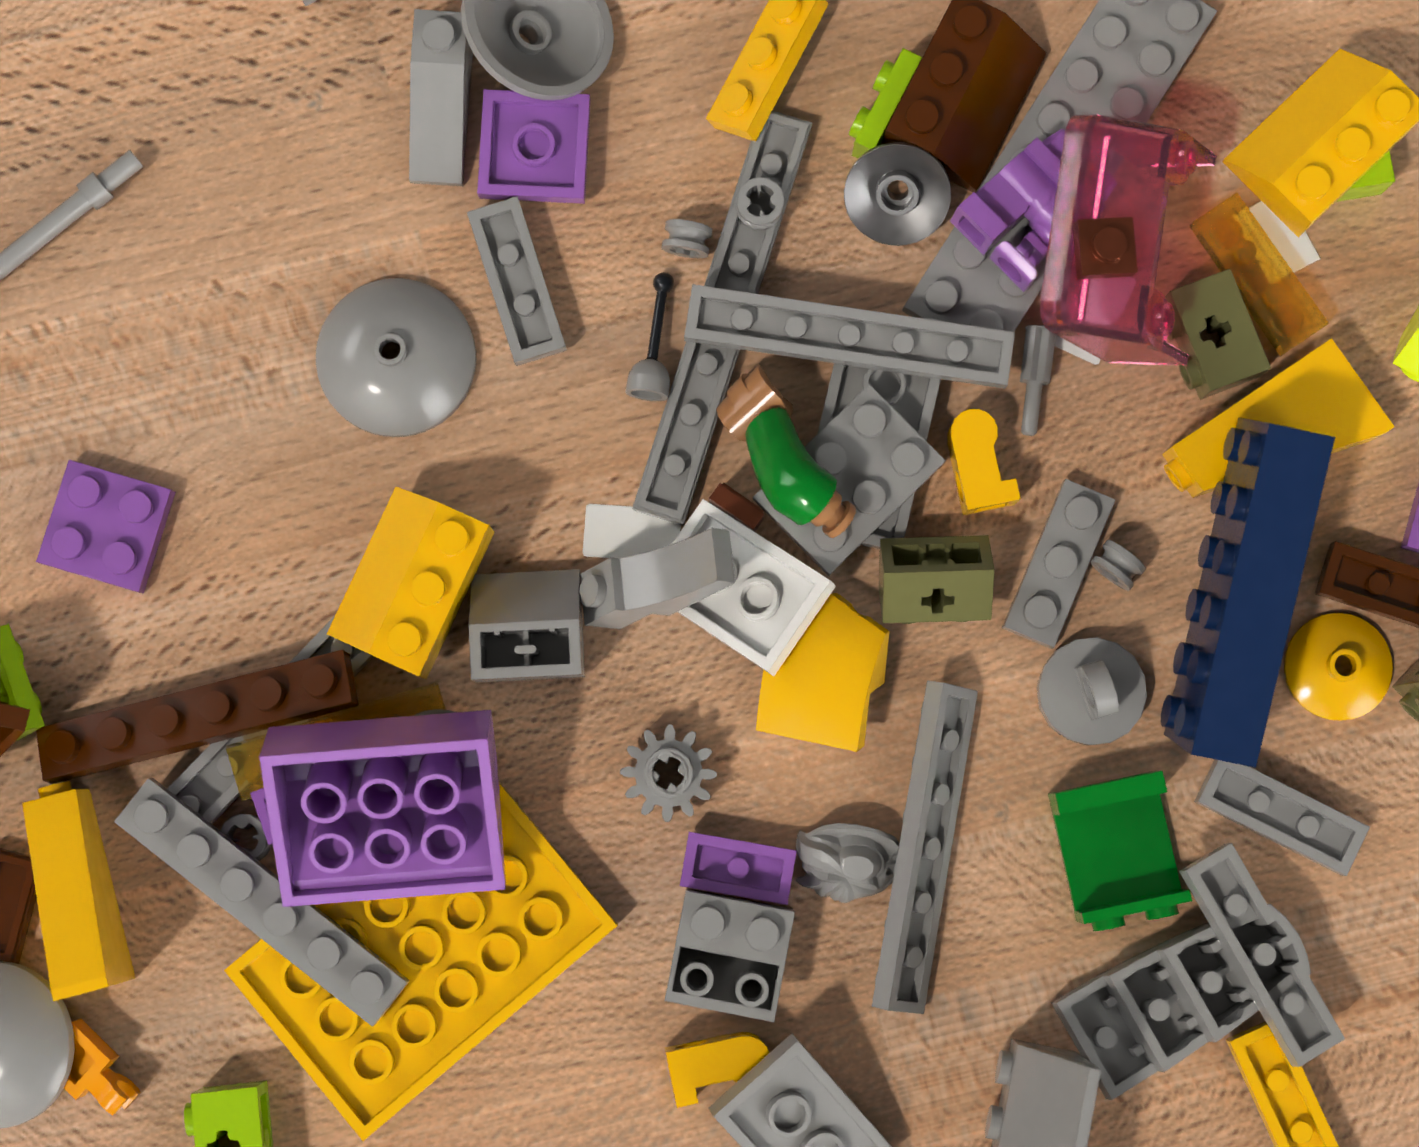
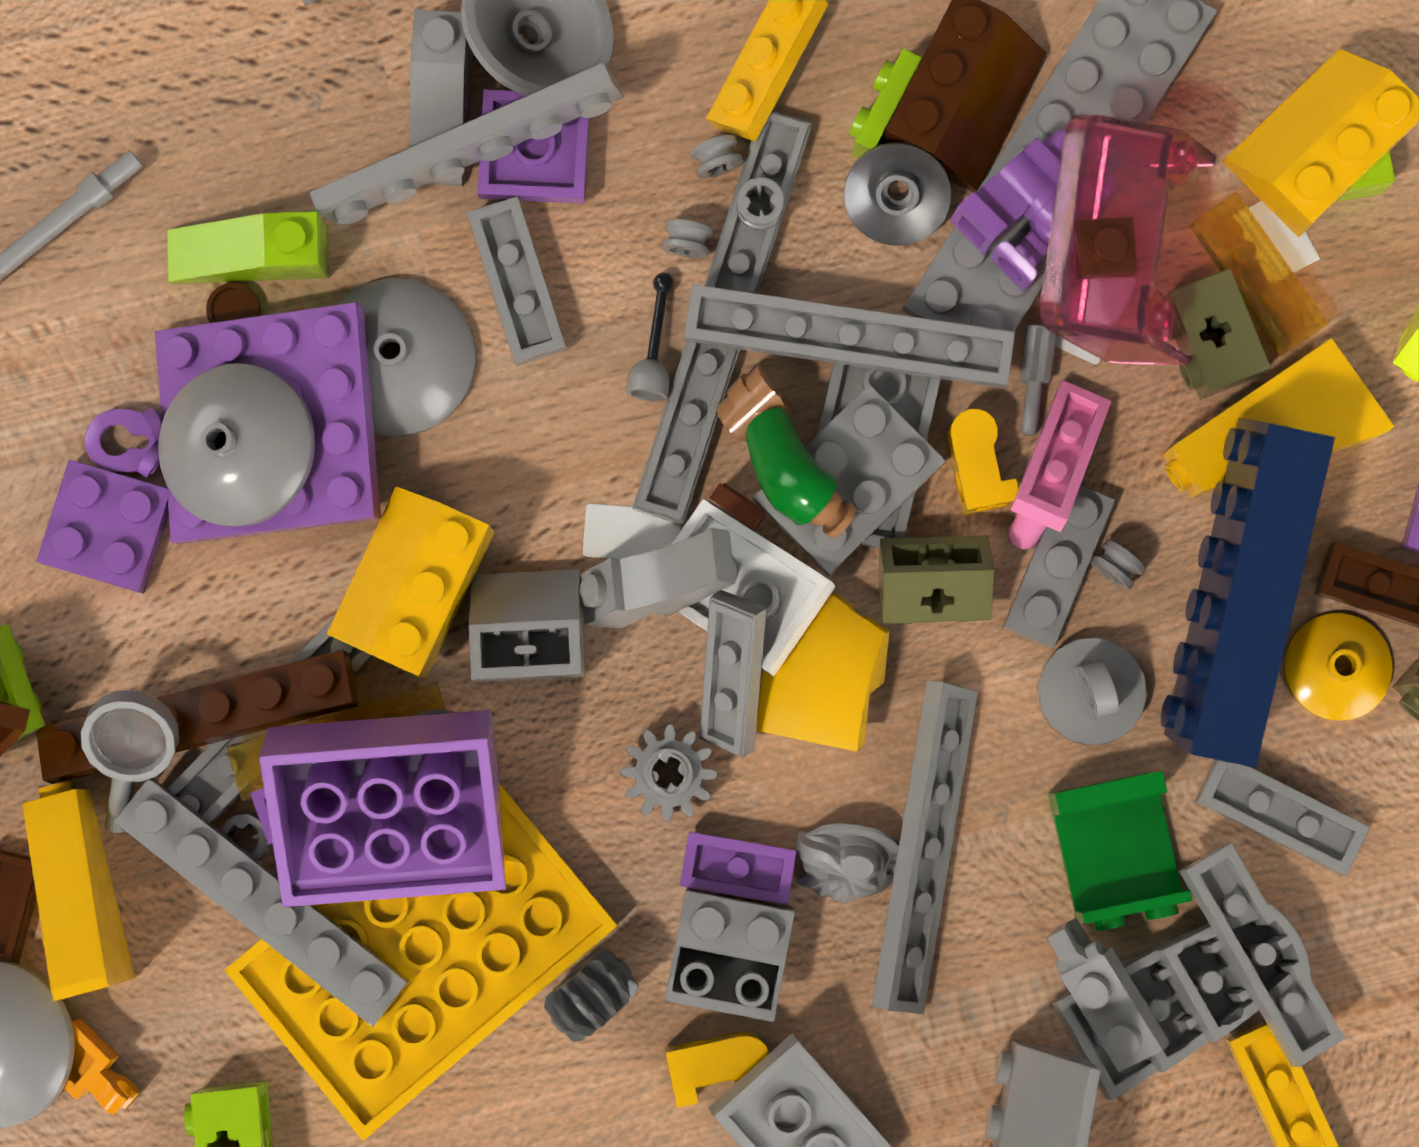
(130, 741): none -> piece
(134, 459): none -> medium lavender piece
(232, 302): none -> reddish brown piece
(250, 249): none -> lime slope
(264, 452): none -> light grey dish
(327, 364): none -> medium lavender plate
(483, 138): none -> light grey plate
(590, 995): none -> dark grey gear
(716, 156): none -> light grey bush
(732, 673): none -> light grey tile
(1057, 464): none -> bright pink piece
(1106, 997): none -> light grey hinge

